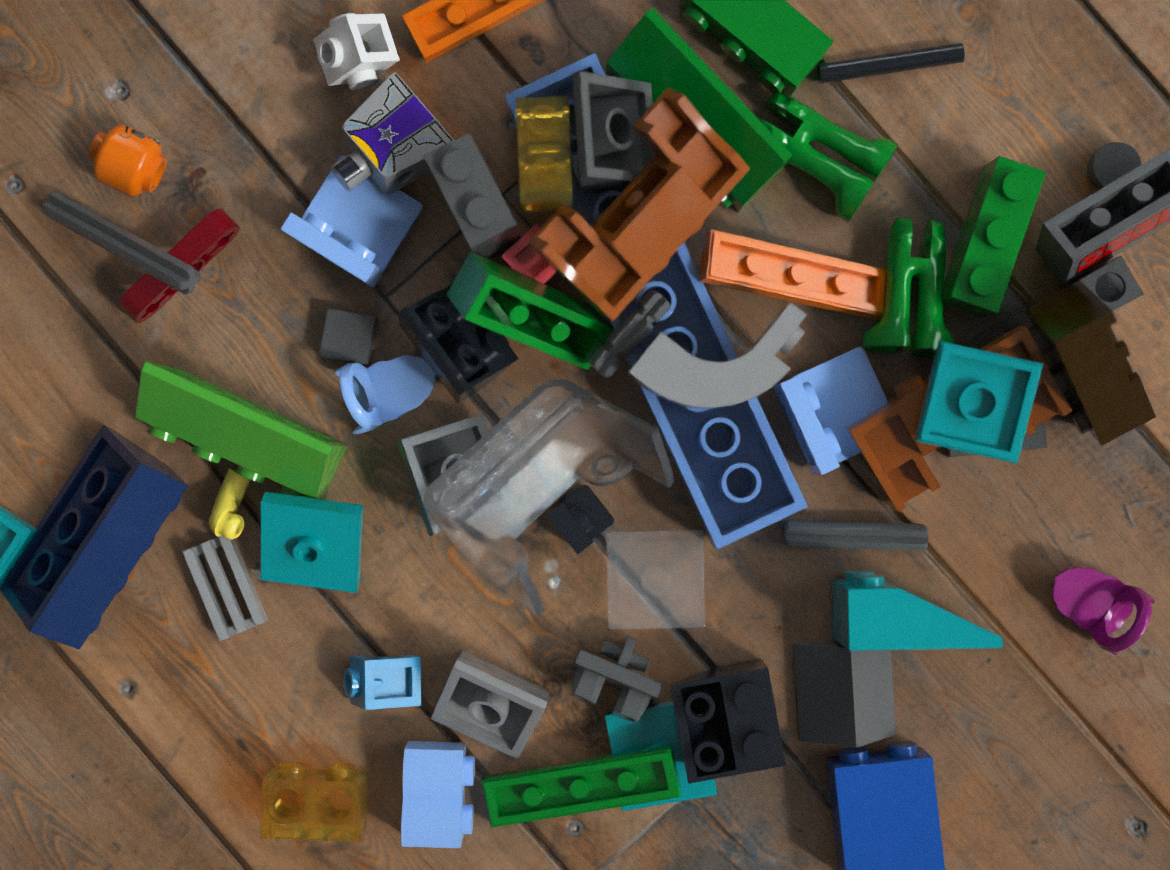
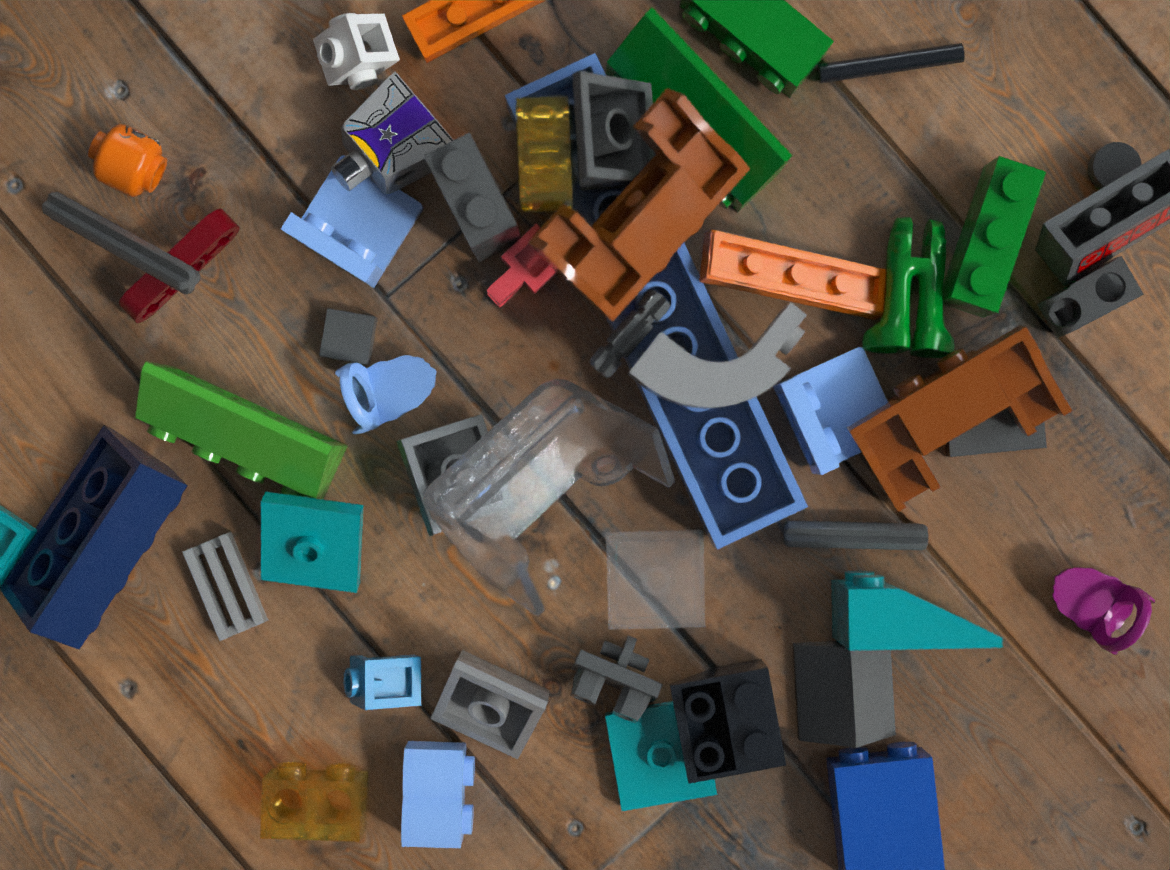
(223, 516): light yellow arm -> none
(455, 349): black slope -> none
(527, 311): green brick -> none
(581, 518): black bracket -> none
(581, 786): green tile -> none
(808, 126): green piece -> none
(978, 402): teal plate -> none
(1090, 363): dark brown wedge -> none

